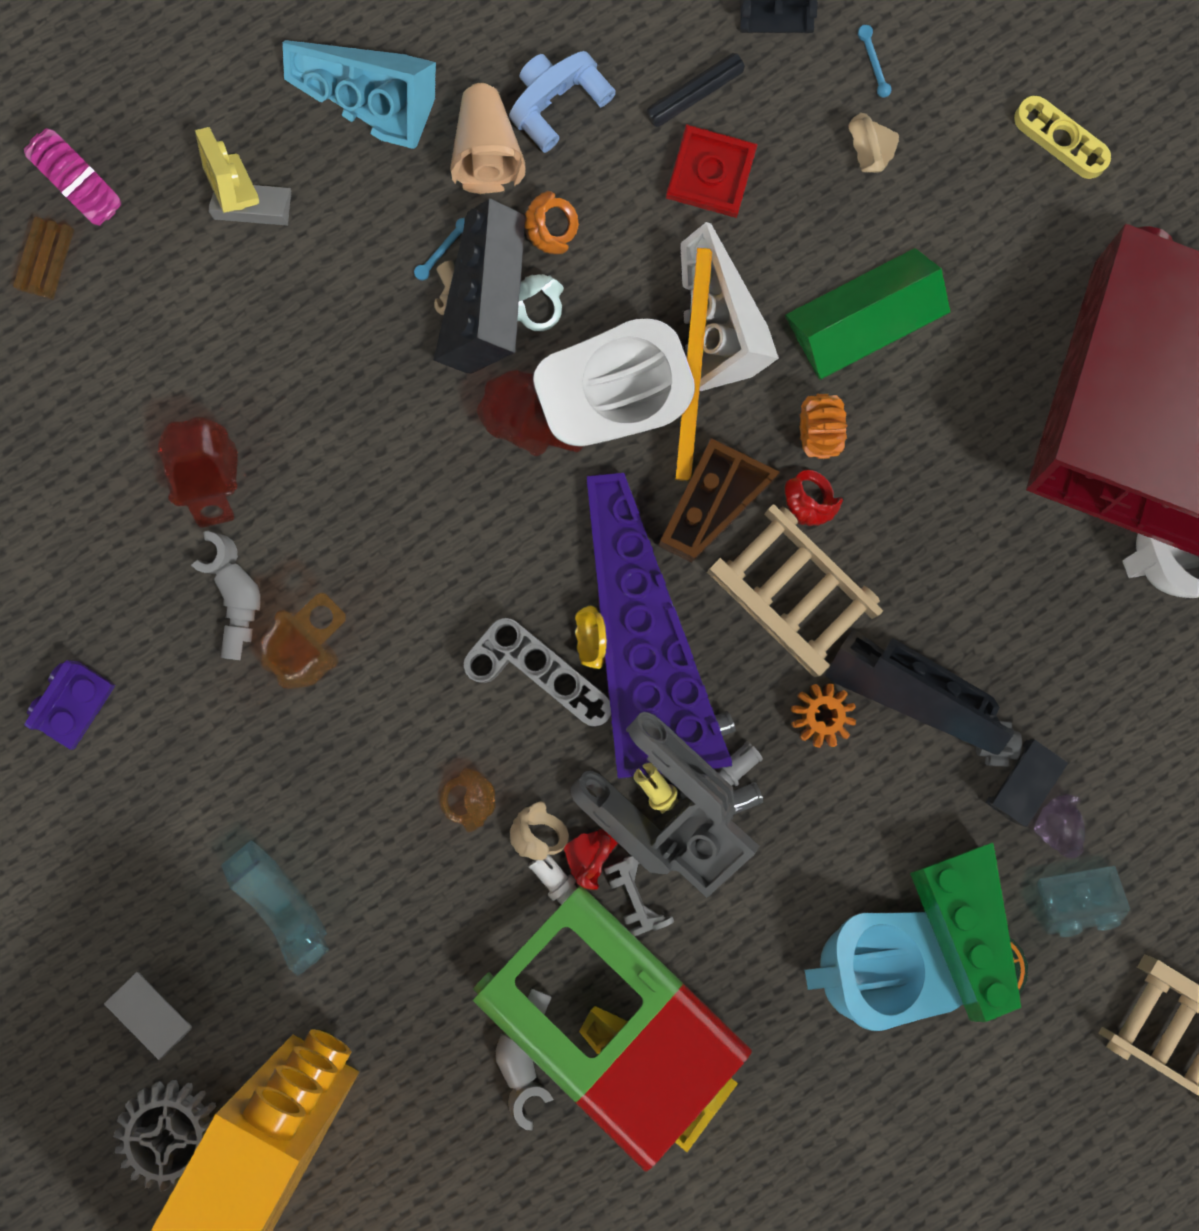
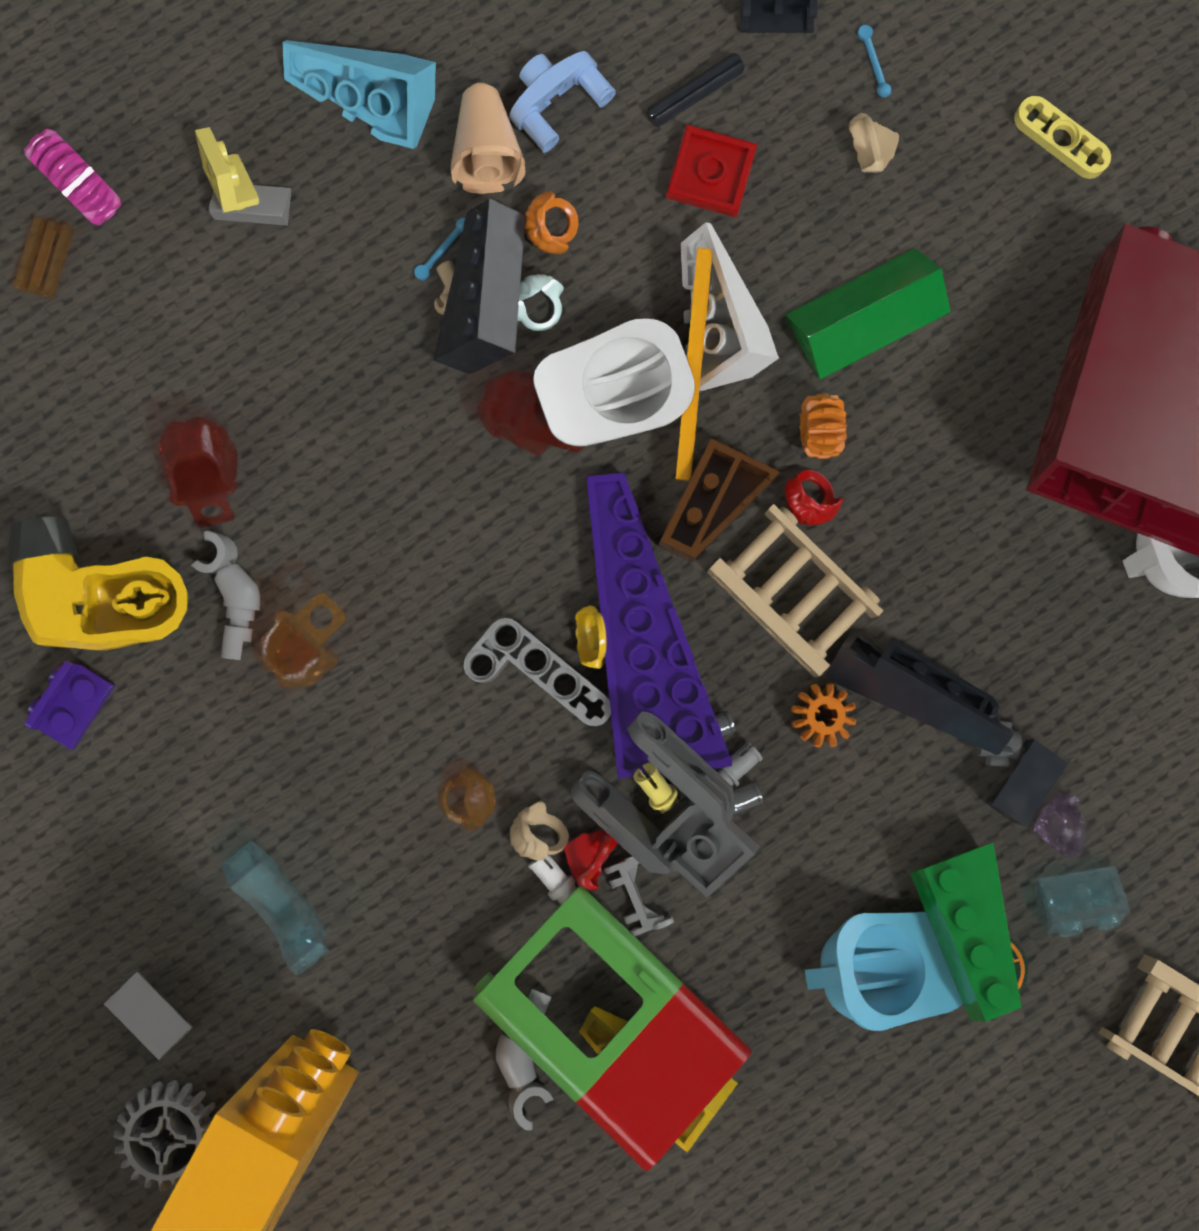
(89, 604): none -> yellow piece

